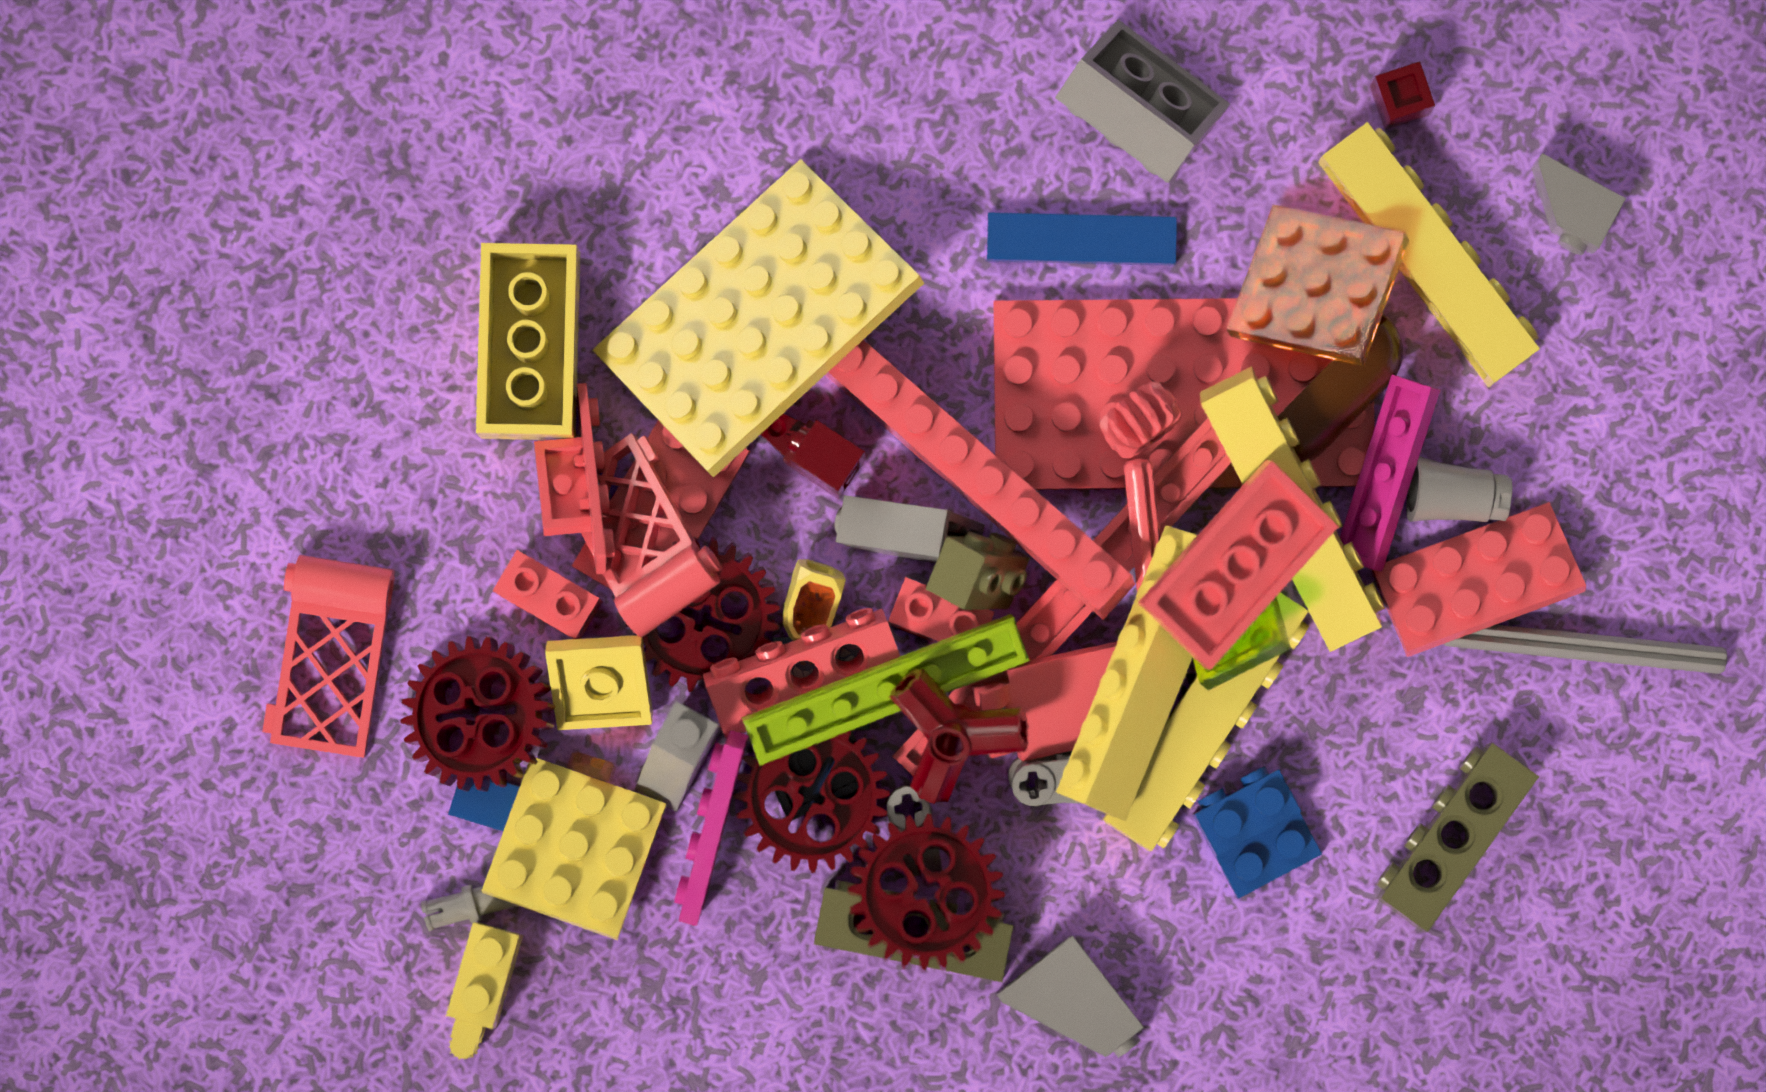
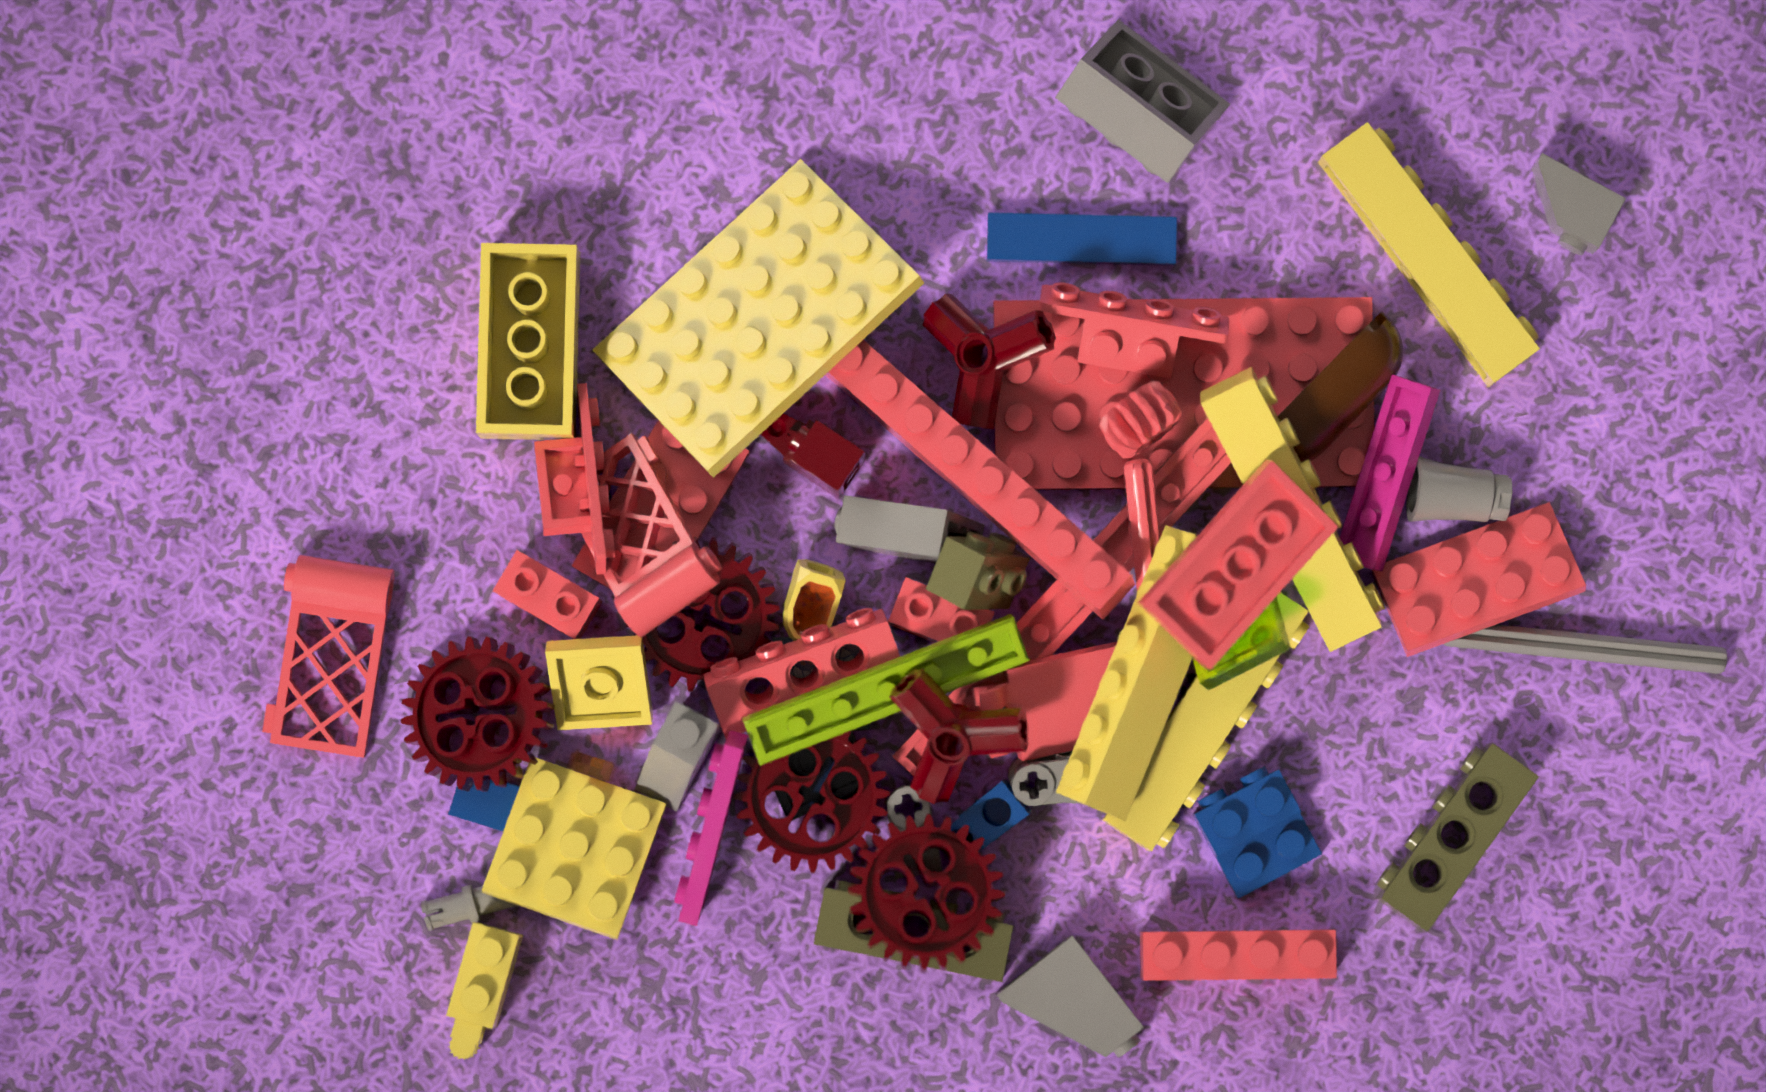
(992, 814): none -> blue leg
(1006, 344): none -> dark red piece
(1131, 332): none -> coral bracket
(1238, 955): none -> coral brick
(1318, 284): clear orange plate -> none
(1402, 95): dark red panel -> none

